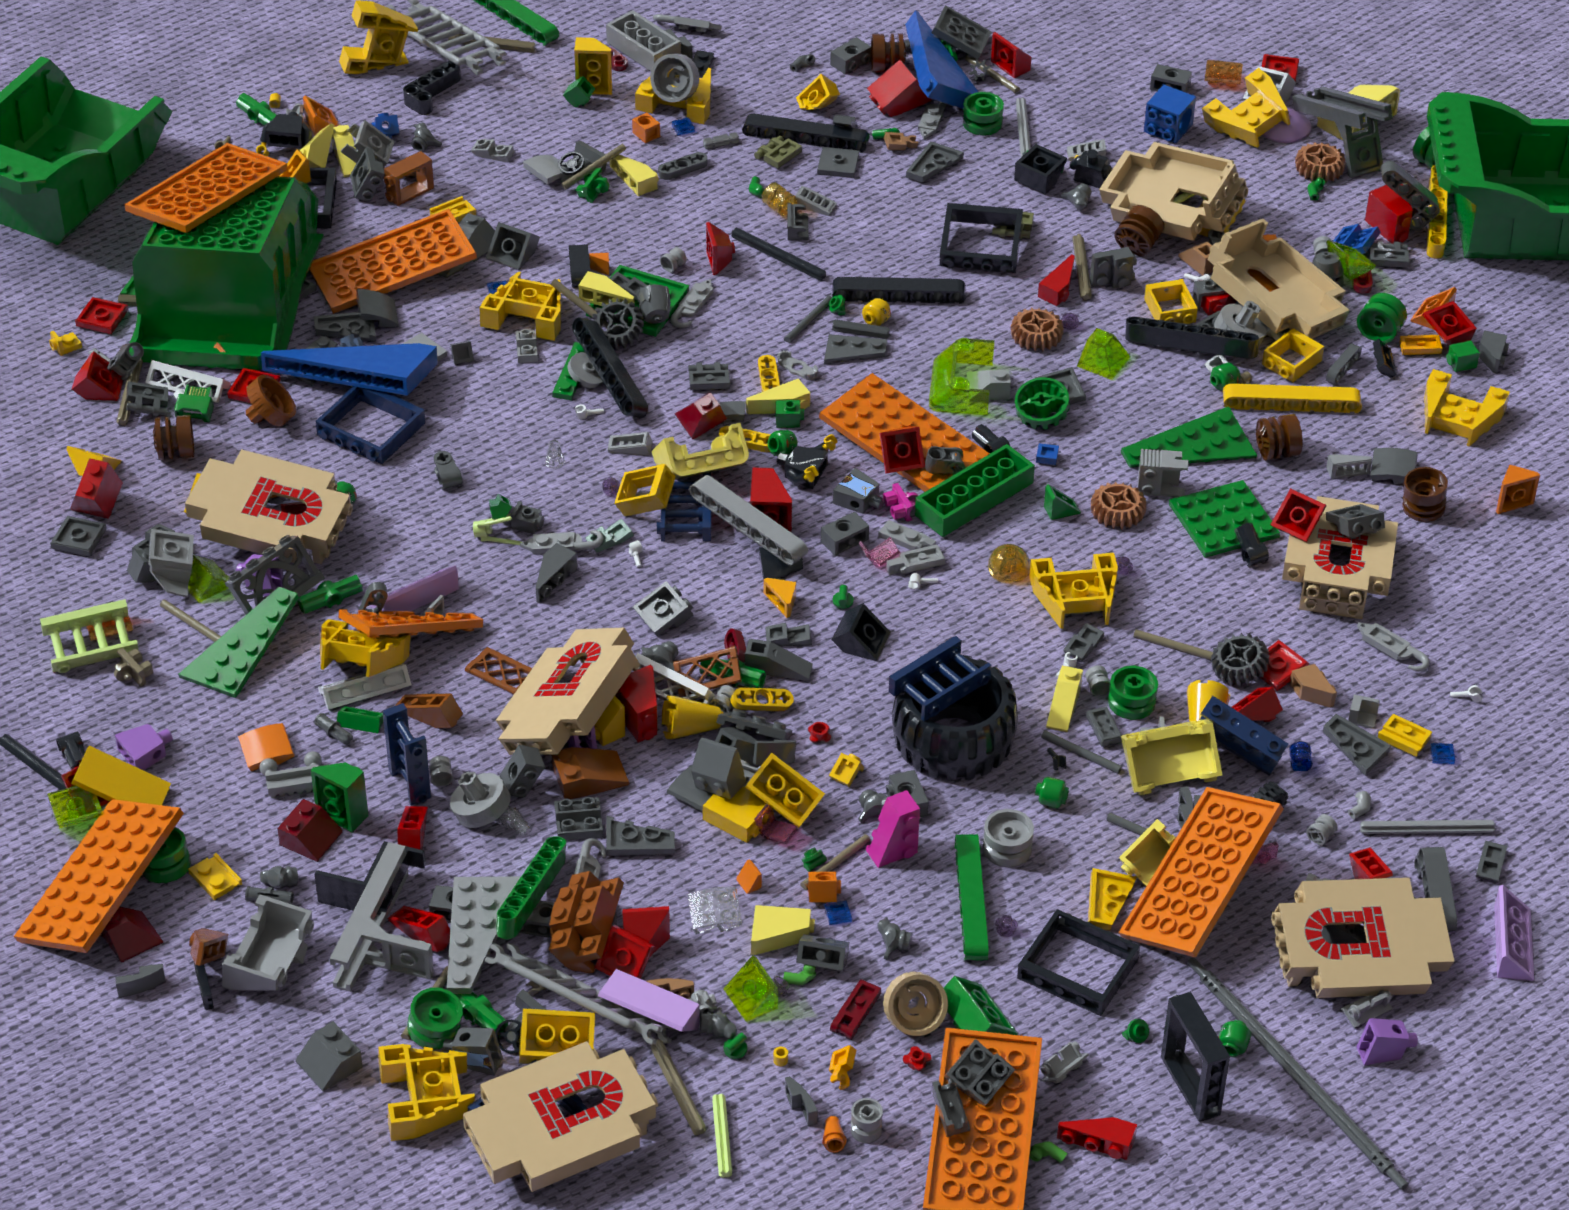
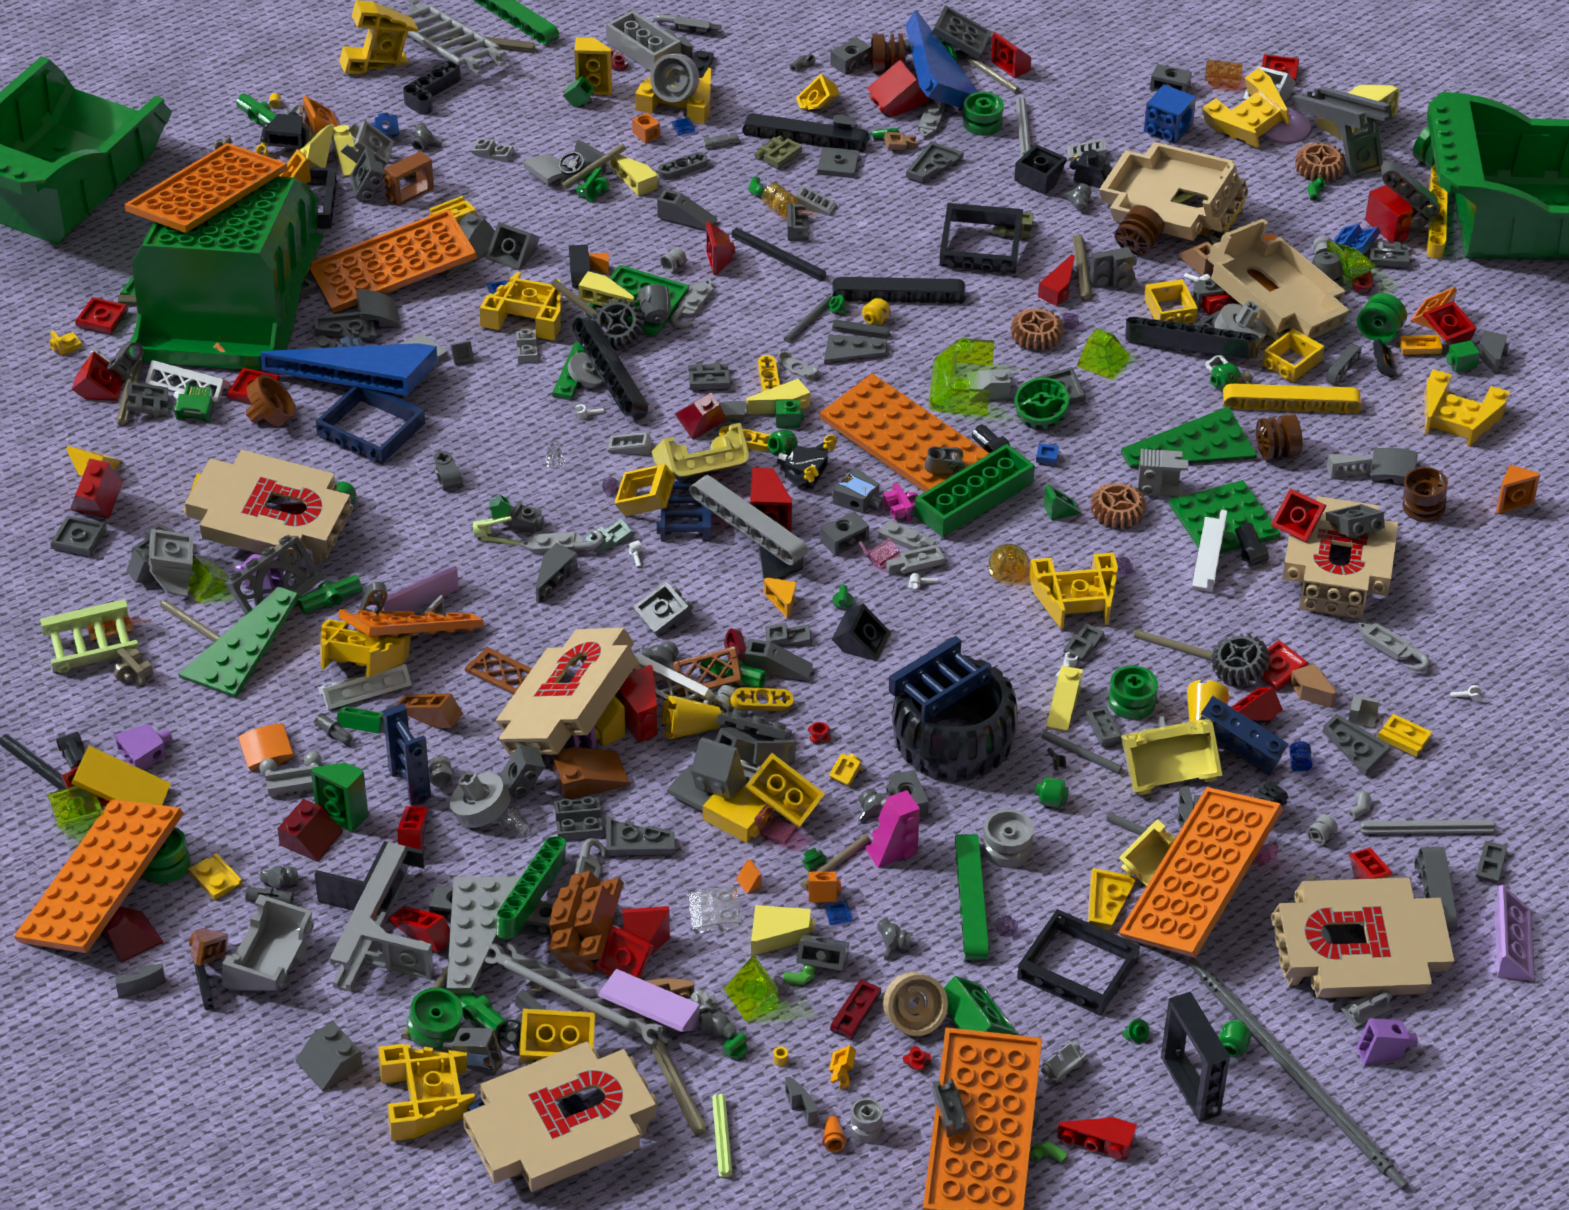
(174, 437): reddish brown wheel -> none
(631, 286): dark grey slope -> none
(681, 209): none -> dark grey slope
(902, 449): red slope -> none
(975, 72): dark grey gear -> none
(979, 1072): dark grey slope -> none
(1098, 680): light grey wheel -> none
(1209, 553): none -> white fence
(1442, 753): clear blue tile -> none

